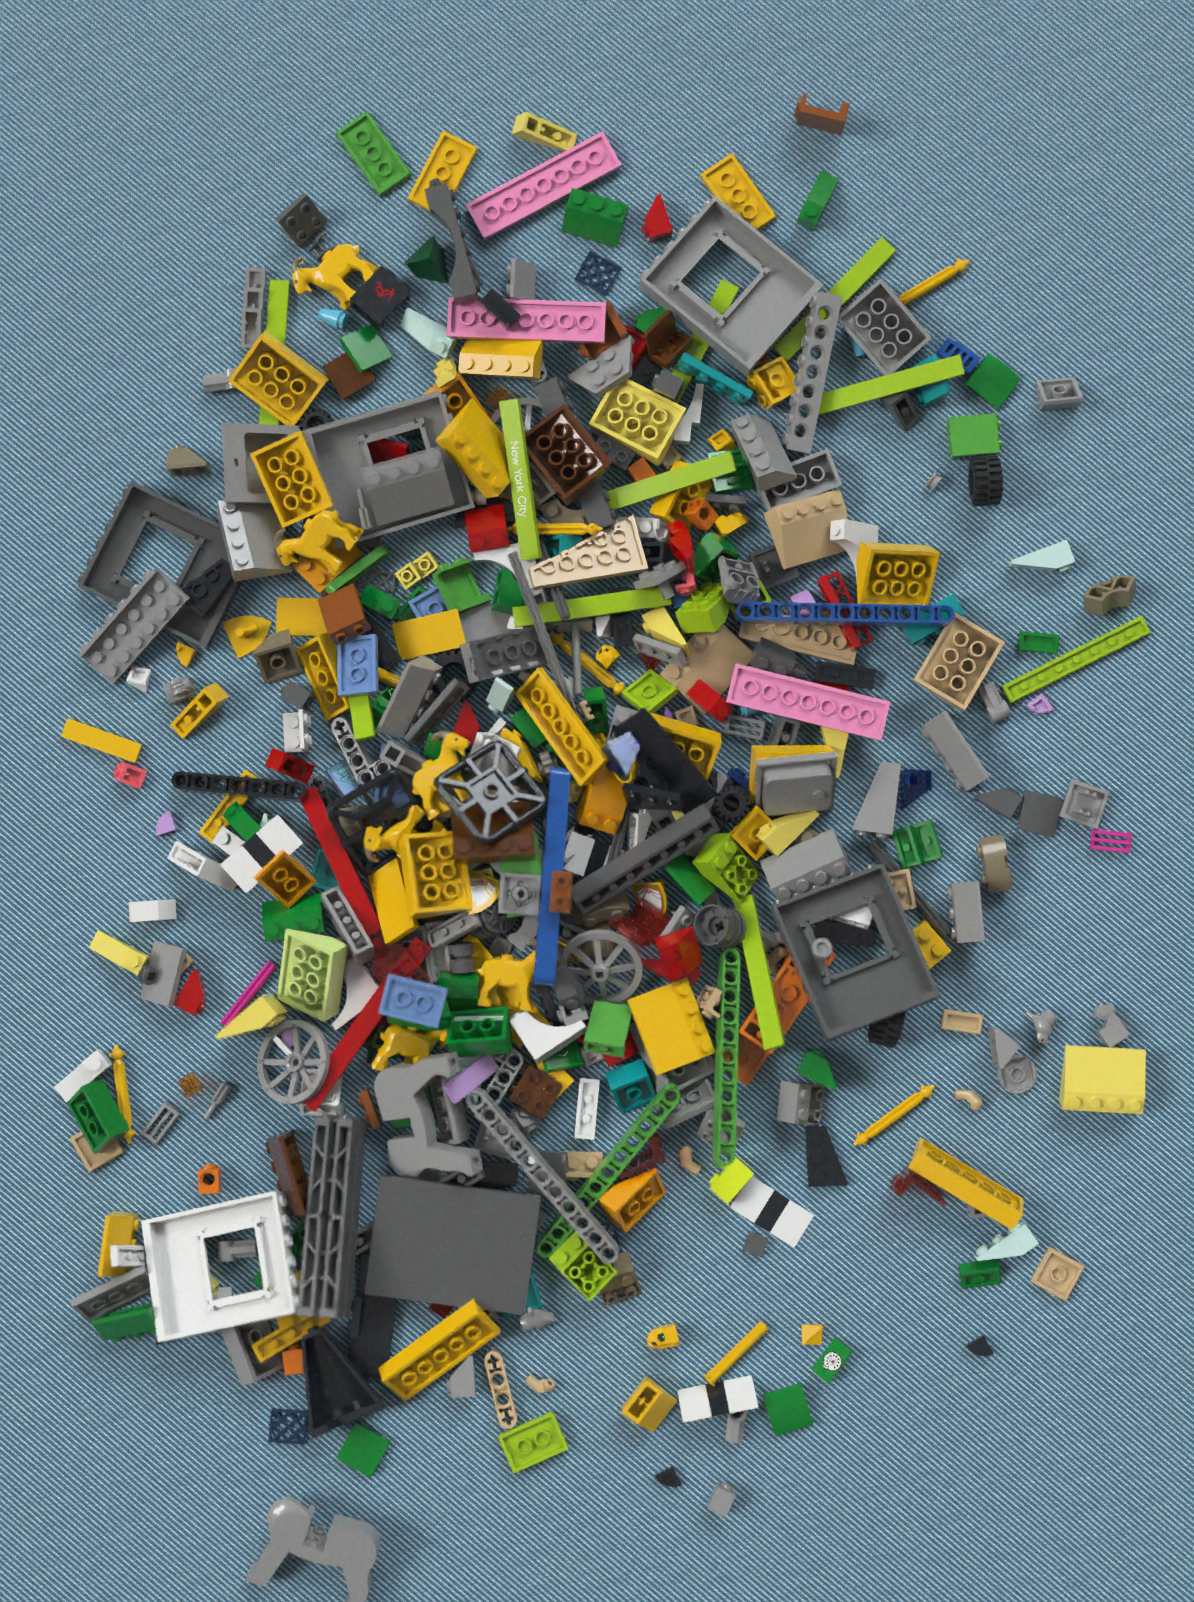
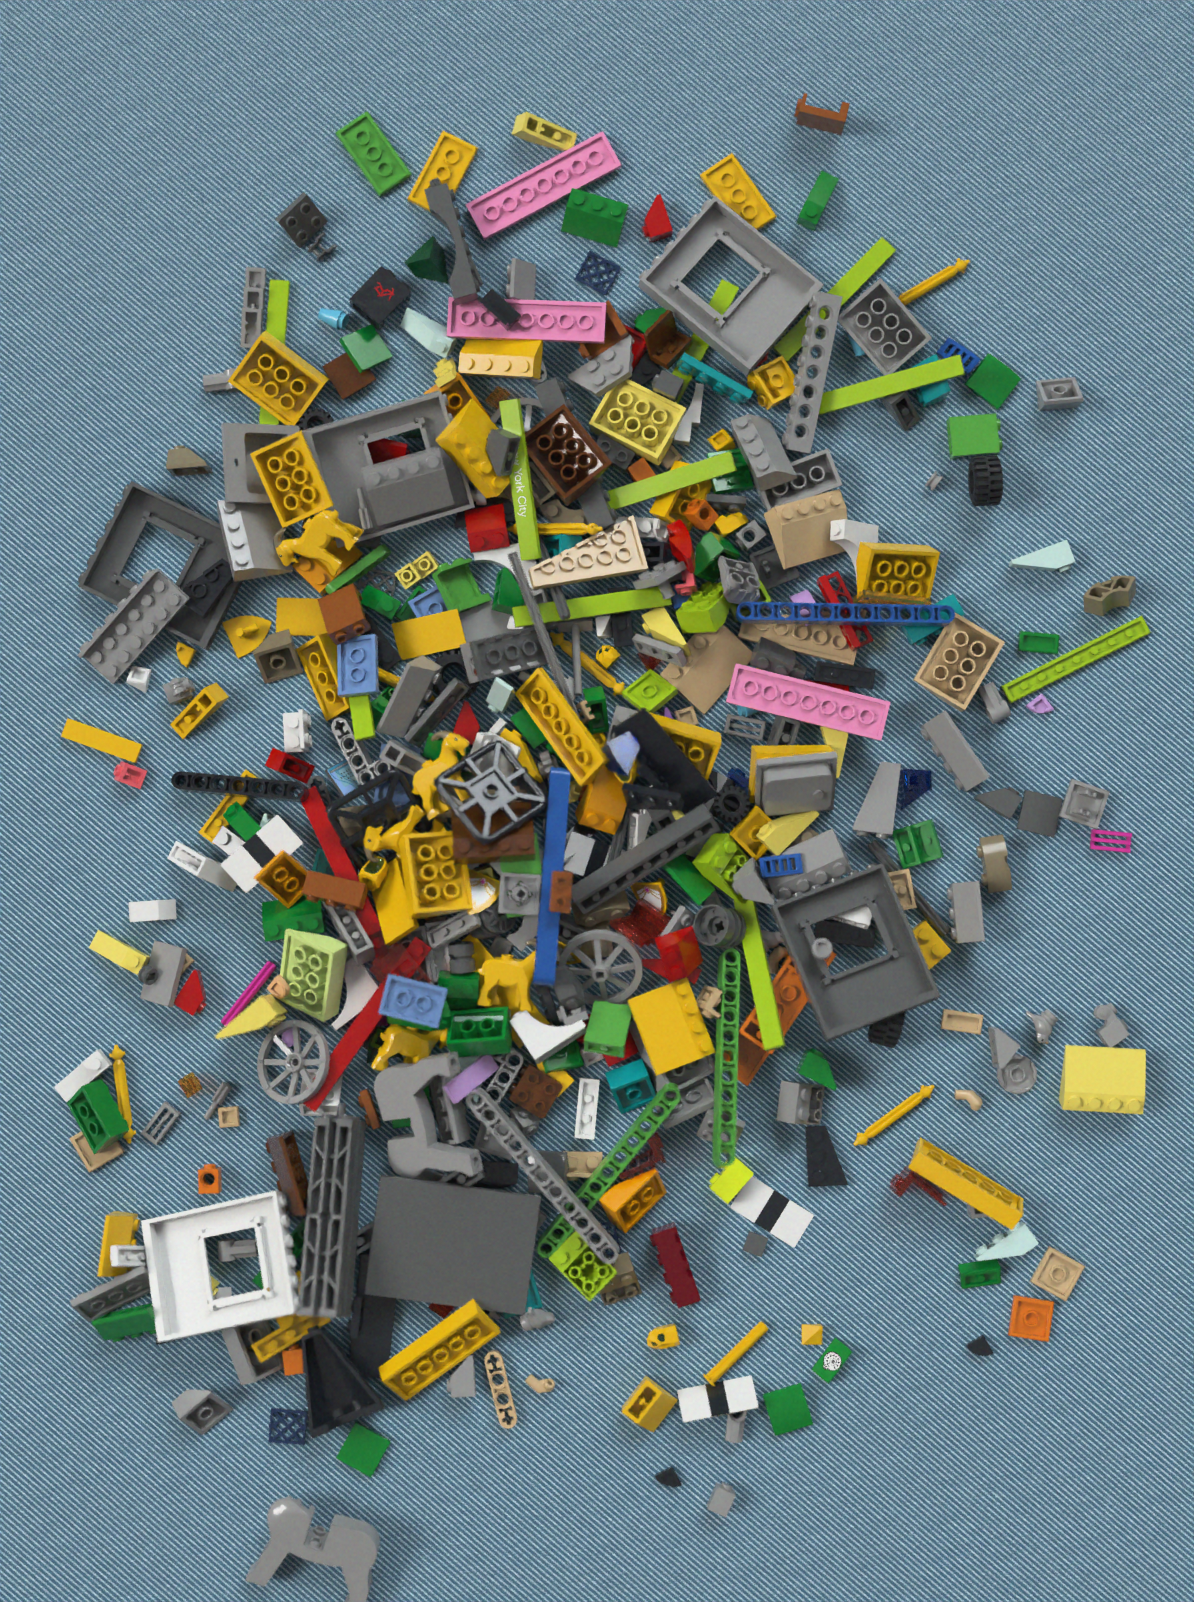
(165, 824): lavender tile -> none
(200, 1409): none -> light grey slope
(228, 1116): none -> tan tile
(279, 987): none -> light nougat tile
(297, 695): dark grey brick -> none
(333, 272): yellow animal -> none
(335, 891): none -> dark orange brick
(373, 873): none -> yellow rock
(502, 450): none -> dark grey slope
(533, 1441): lime plate -> none
(676, 1265): none -> dark red wedge
(686, 1160): tan arm -> none
(710, 701): red slope -> none
(751, 884): none -> light grey slope
(753, 528): none -> light grey brick
(773, 874): none -> blue slope
(875, 597): none -> clear yellow tile
(1031, 1318): none -> orange tile

